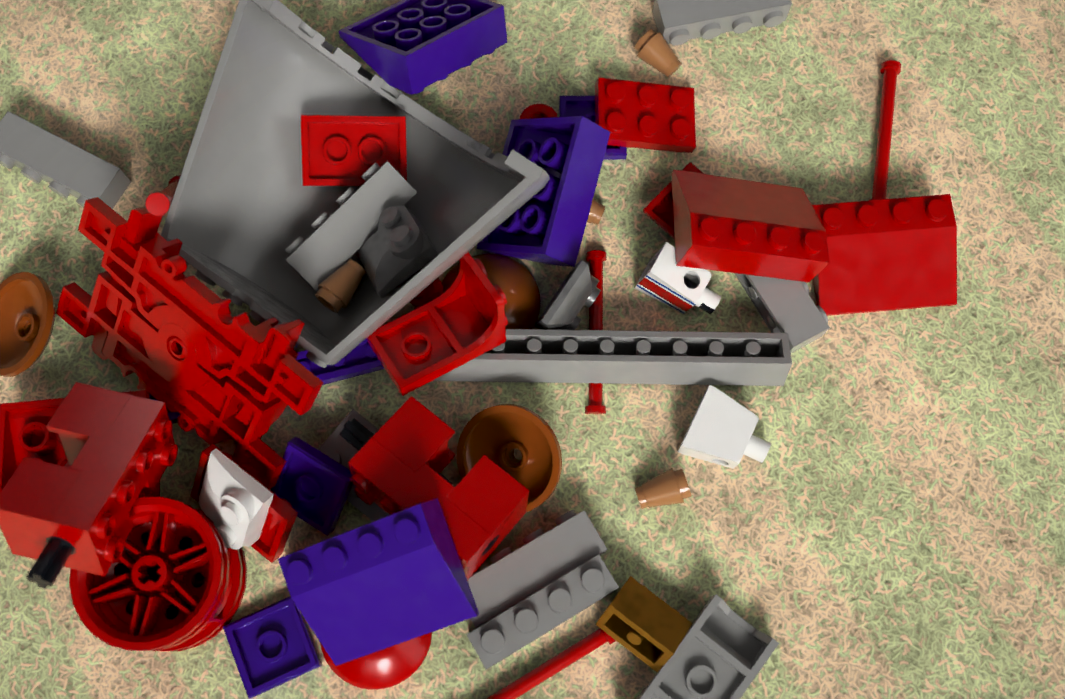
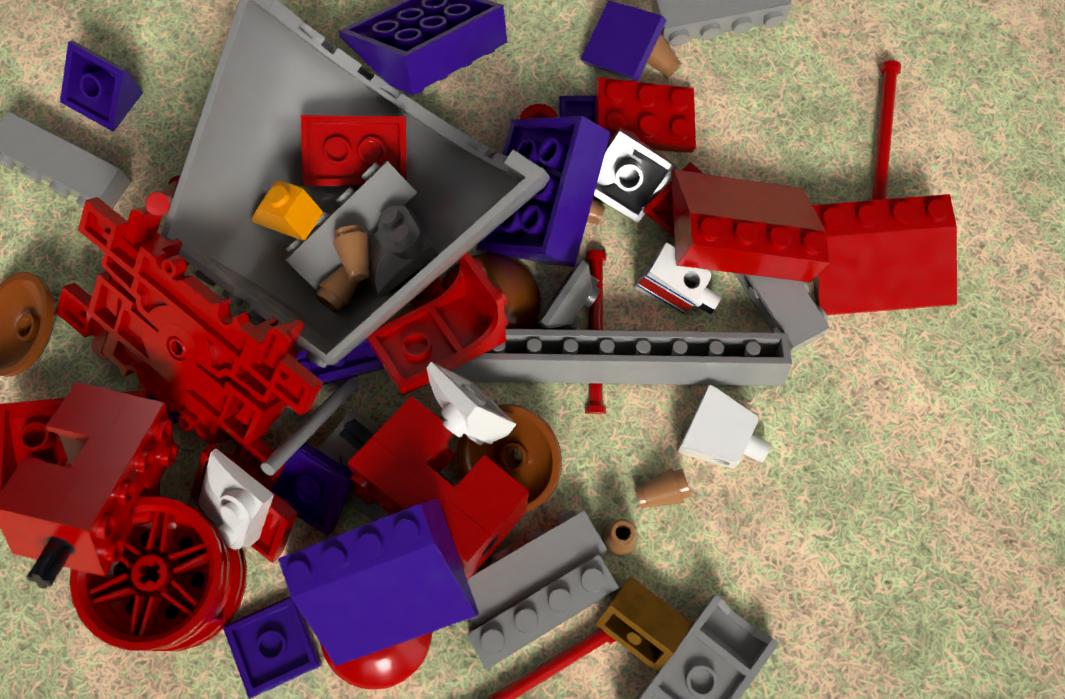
(97, 87): none -> dark purple slope
(288, 211): none -> light orange slope
(309, 427): none -> light grey bar
(353, 251): none -> medium nougat cone
(467, 407): none -> white slope
(614, 544): none -> medium nougat cone
(623, 40): none -> dark purple tile
(631, 174): none -> flat silver slope

